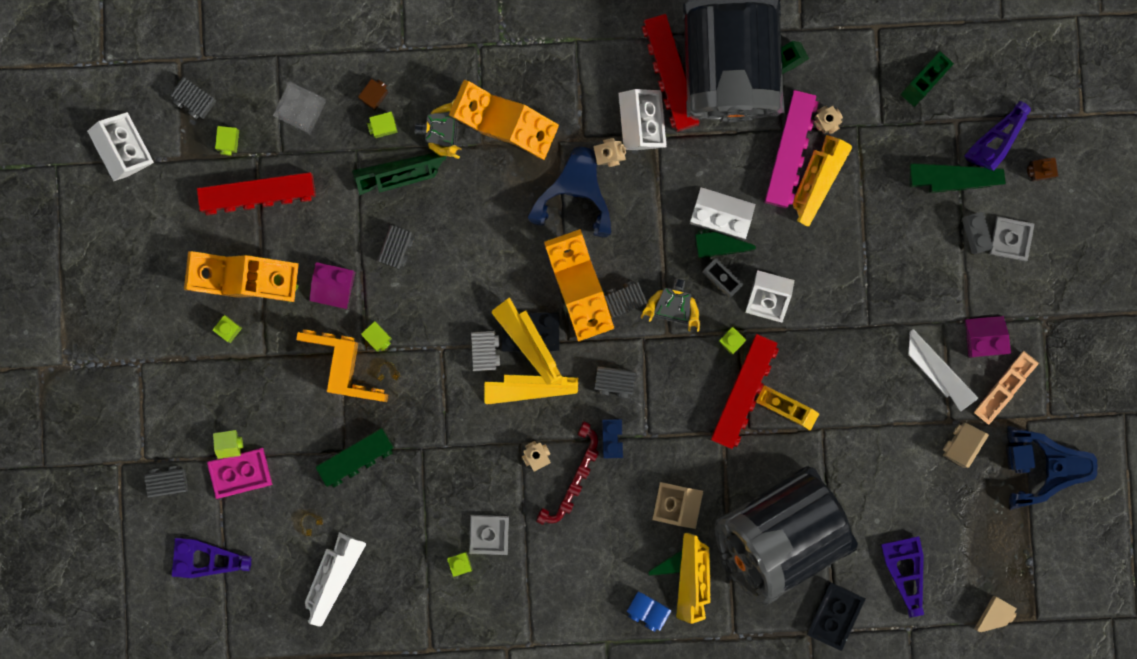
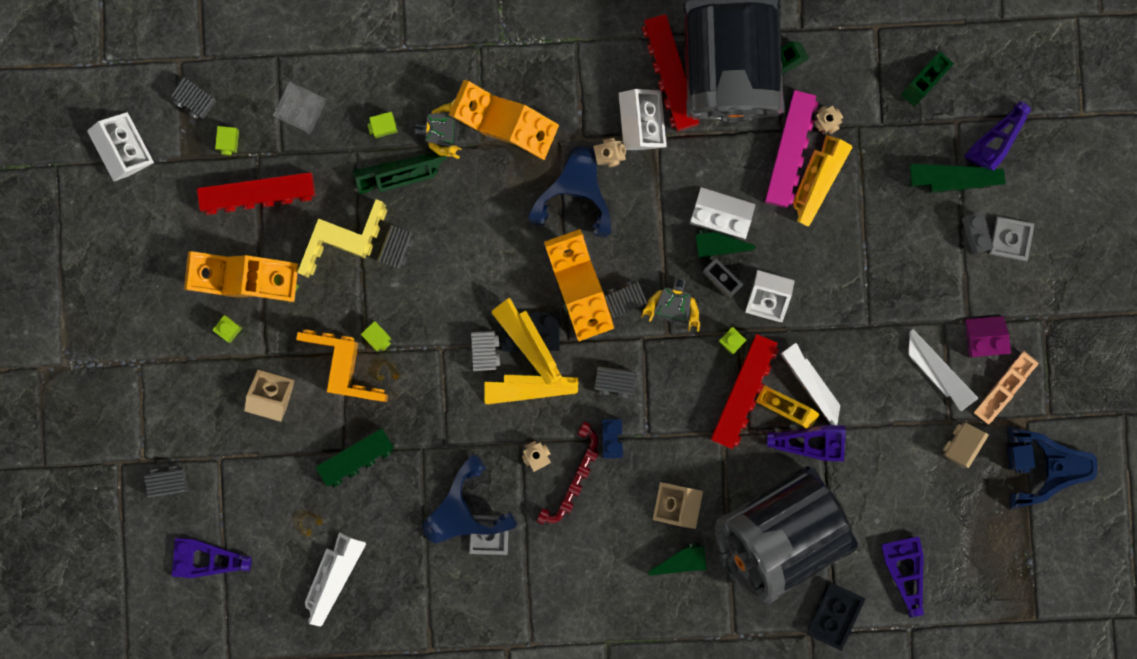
(227, 444): lime brick -> none
(239, 473): dark pink tile -> none
(269, 395): none -> tan slope
(331, 285): magenta slope -> none
(342, 239): none -> light yellow bracket
(373, 93): reddish brown brick -> none
(453, 515): none -> dark blue animal
(459, 564): lime brick -> none
(649, 611): blue brick -> none
(694, 580): yellow wedge -> none
(812, 383): none -> white wedge
(834, 442): none -> dark purple plate
(996, 615): tan slope -> none
(1042, 169): reddish brown brick -> none

